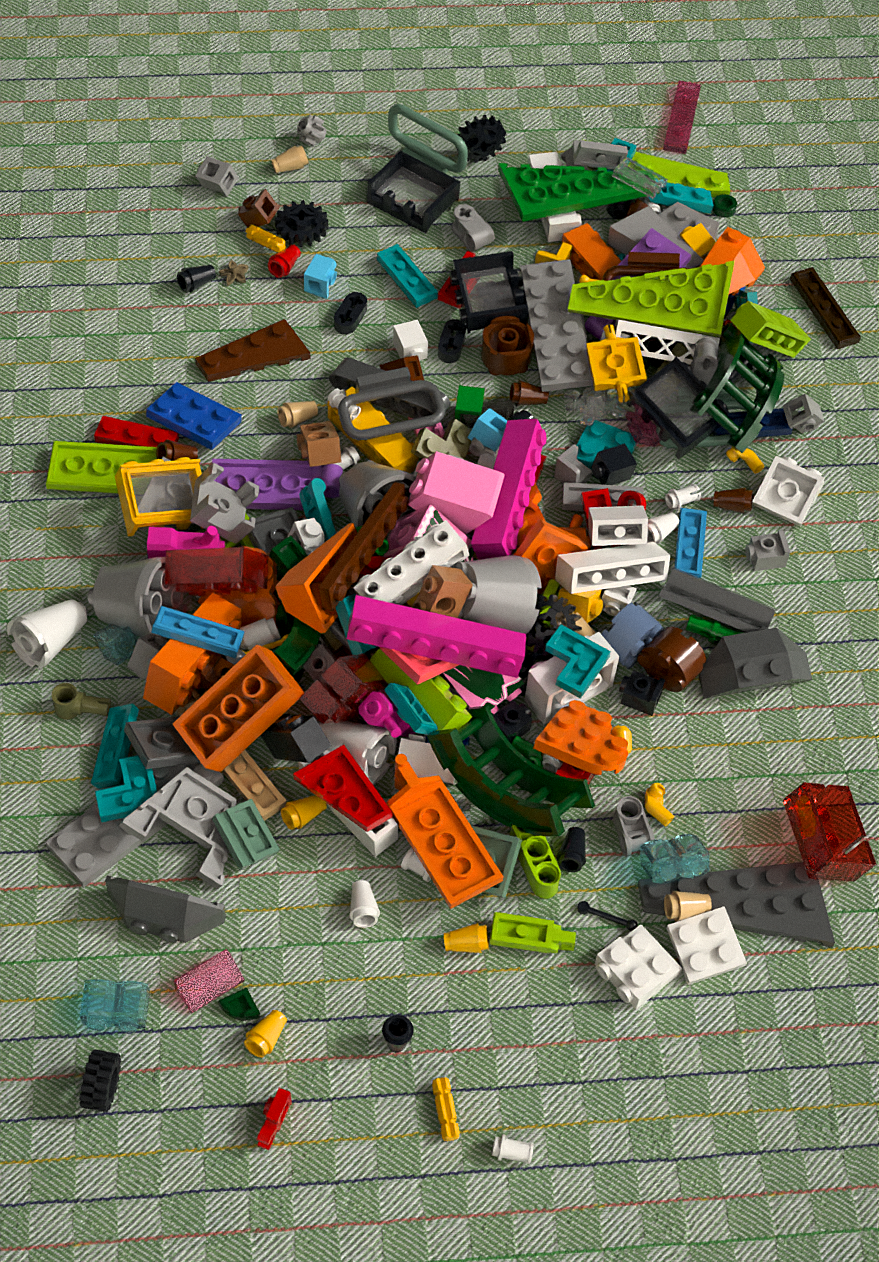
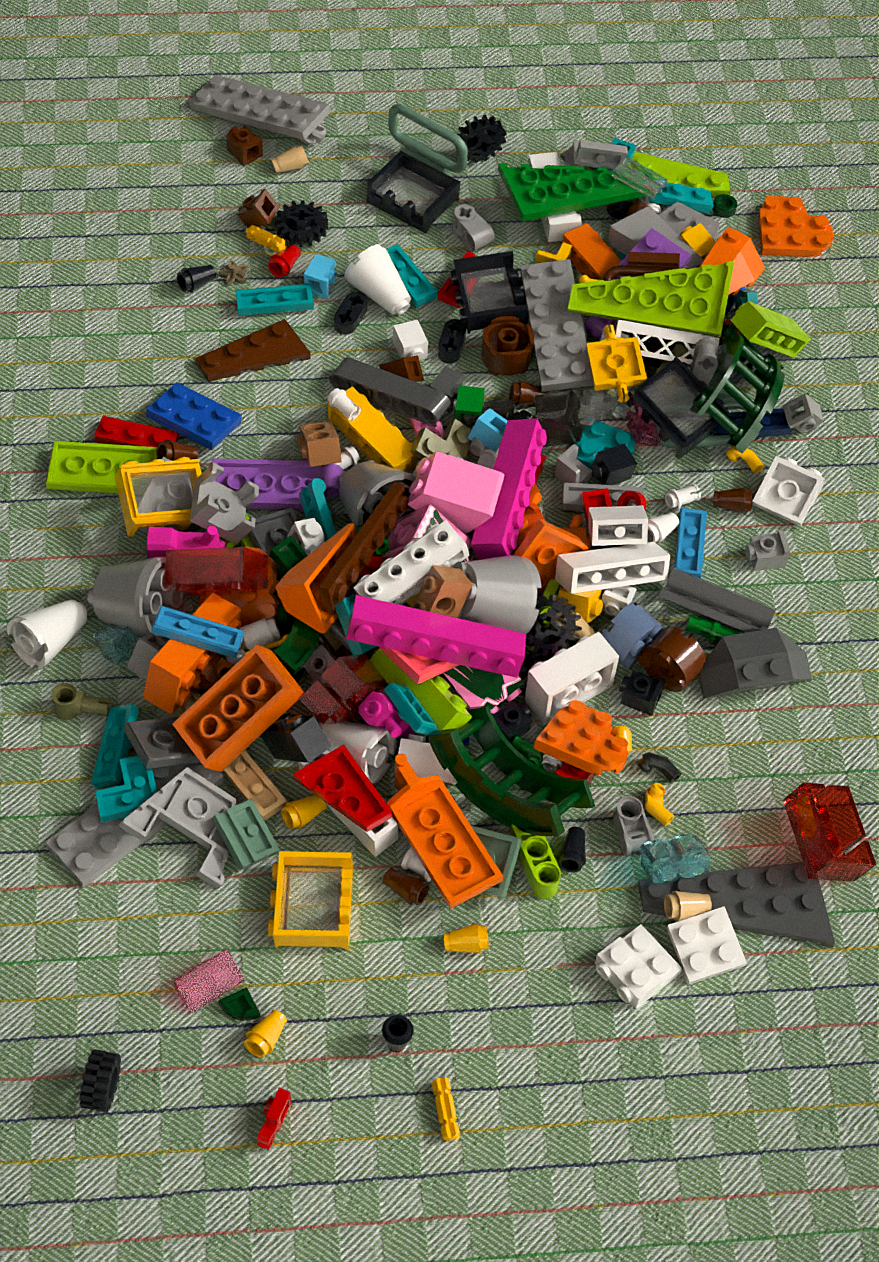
(114, 1004): clear light blue brick -> none
(163, 911): dark grey wedge -> none
(217, 176): light grey brick -> none
(240, 141): none -> reddish brown brick
(259, 107): none -> light grey plate
(274, 299): none -> teal plate
(295, 413): tan cone -> none
(312, 899): none -> window
(363, 908): white cone -> none
(379, 280): none -> white cone
(386, 385): dark grey bar -> none
(407, 886): none -> reddish brown cone
(448, 383): none -> dark grey brick
(512, 1149): white pin -> none
(530, 934): lime hinge -> none
(559, 417): none -> clear smoke brick
(582, 657): teal plate -> none
(584, 908): black hinge -> none
(661, 763): none -> pearl dark grey arm
(682, 117): clear pink tile -> none
(789, 229): none -> orange plate
(825, 308): dark brown tile -> none

